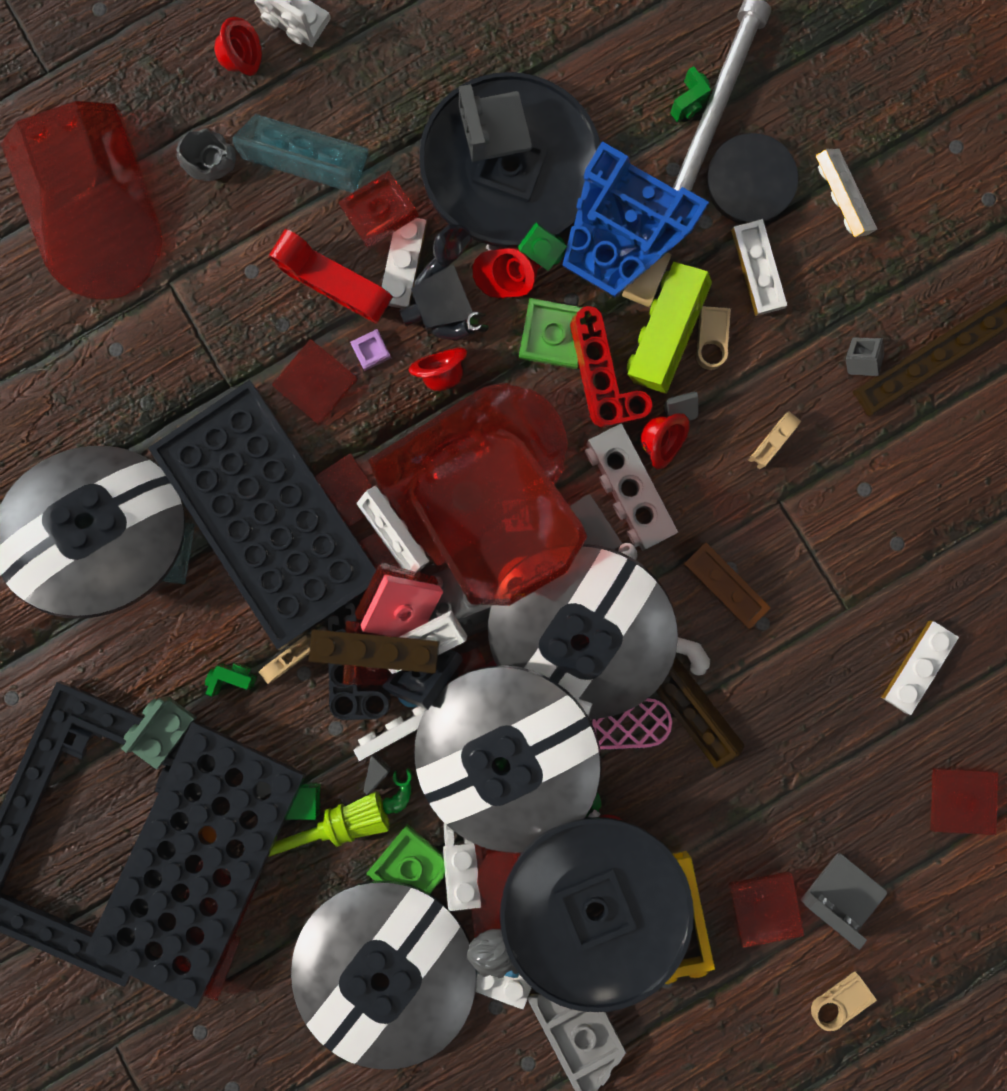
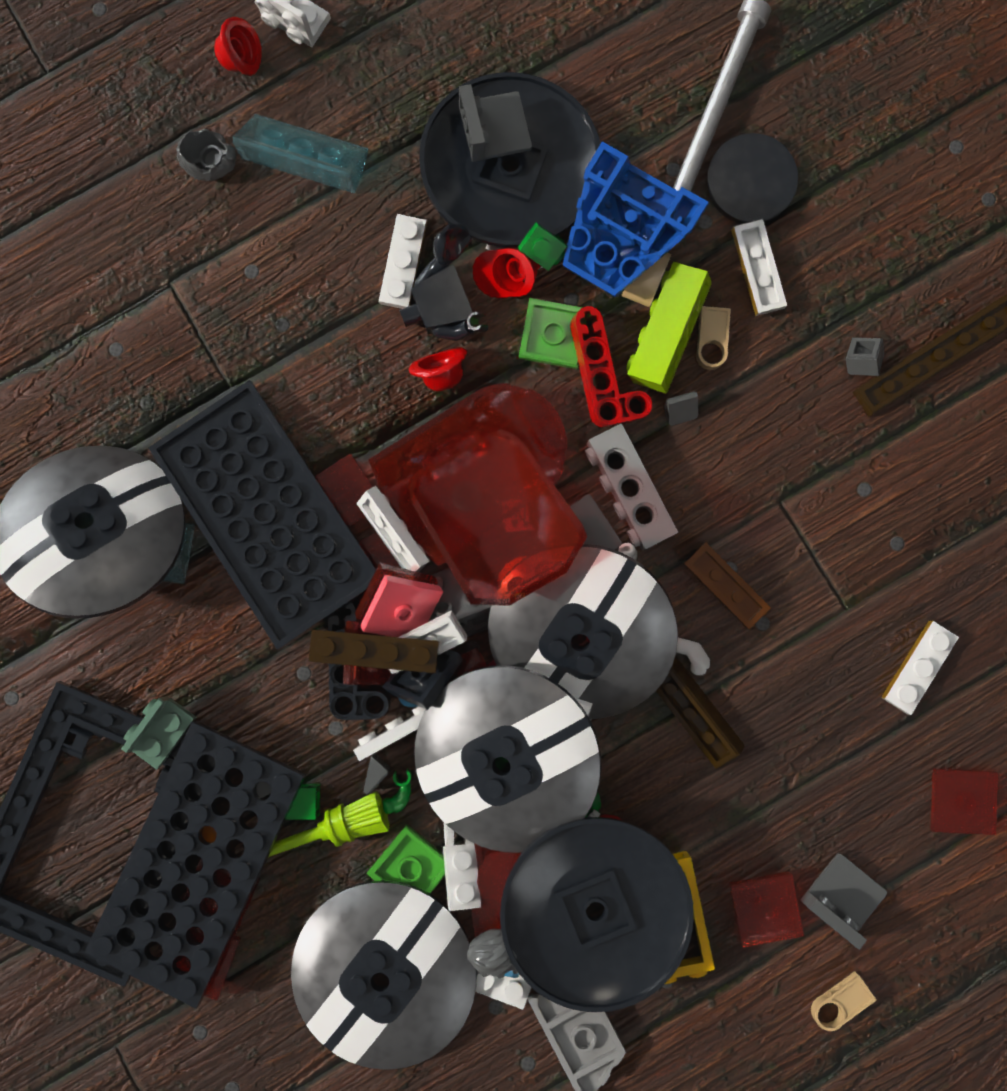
(85, 198): clear red windscreen -> none
(236, 675): green bracket -> none
(286, 659): tan piece -> none
(314, 381): clear red plate -> none
(329, 278): red beam -> none
(370, 350): lavender tile -> none
(378, 209): clear red plate -> none
(639, 744): bright pink window -> none
(664, 438): red hat -> none
(690, 102): green bracket -> none
(775, 440): tan piece -> none
(845, 192): plate -> none

